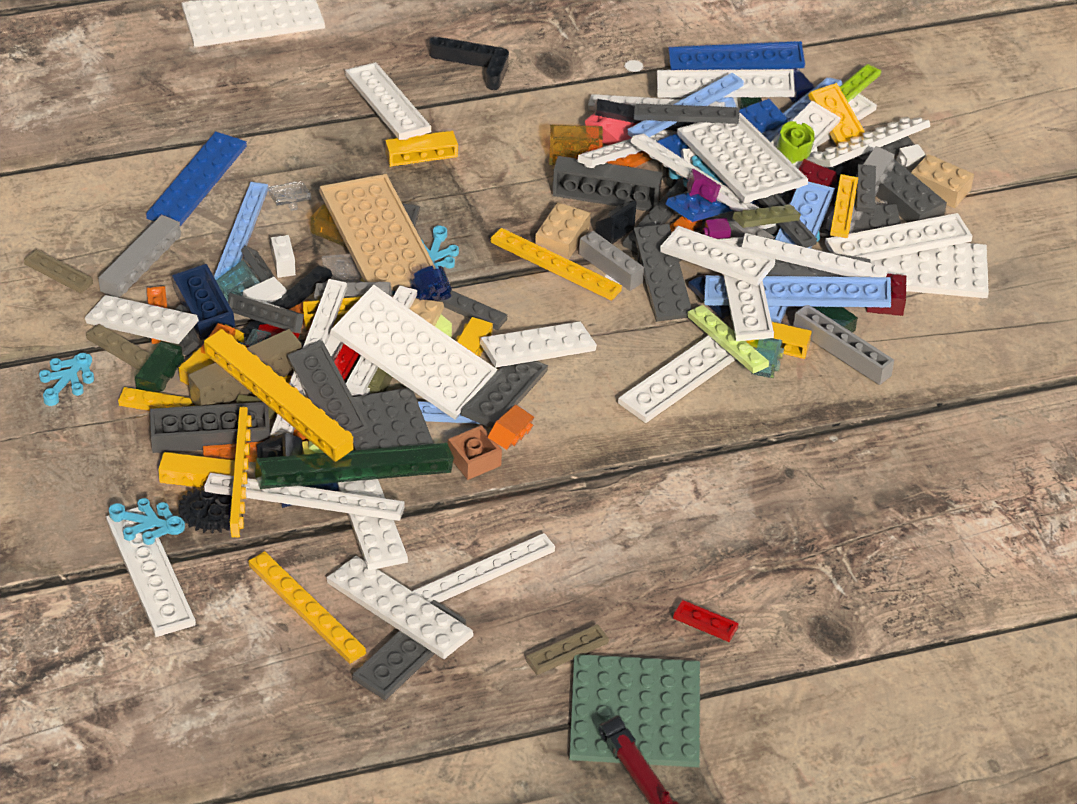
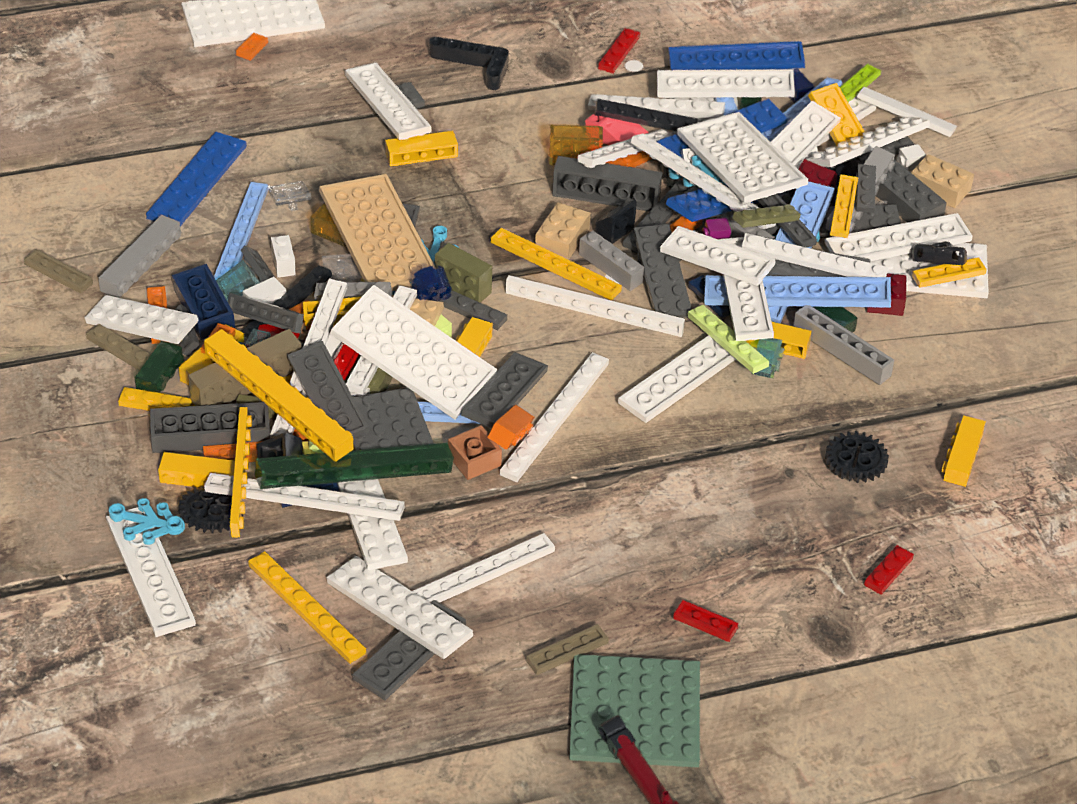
(80, 362): medium azure plant -> none
(252, 46): none -> orange plate
(412, 94): none -> dark grey plate
(465, 272): none -> olive brick
(537, 344): white plate -> none
(554, 417): none -> white plate
(595, 306): none -> white plate
(619, 50): none -> red plate
(687, 113): dark grey plate -> none
(700, 98): light blue plate -> none
(702, 185): magenta slope -> none
(795, 141): lime brick -> none
(870, 462): none -> black gear
(889, 569): none -> red plate
(905, 110): none -> white tile
(940, 254): none -> black piece
(948, 272): none -> yellow plate
(964, 450): none -> yellow brick

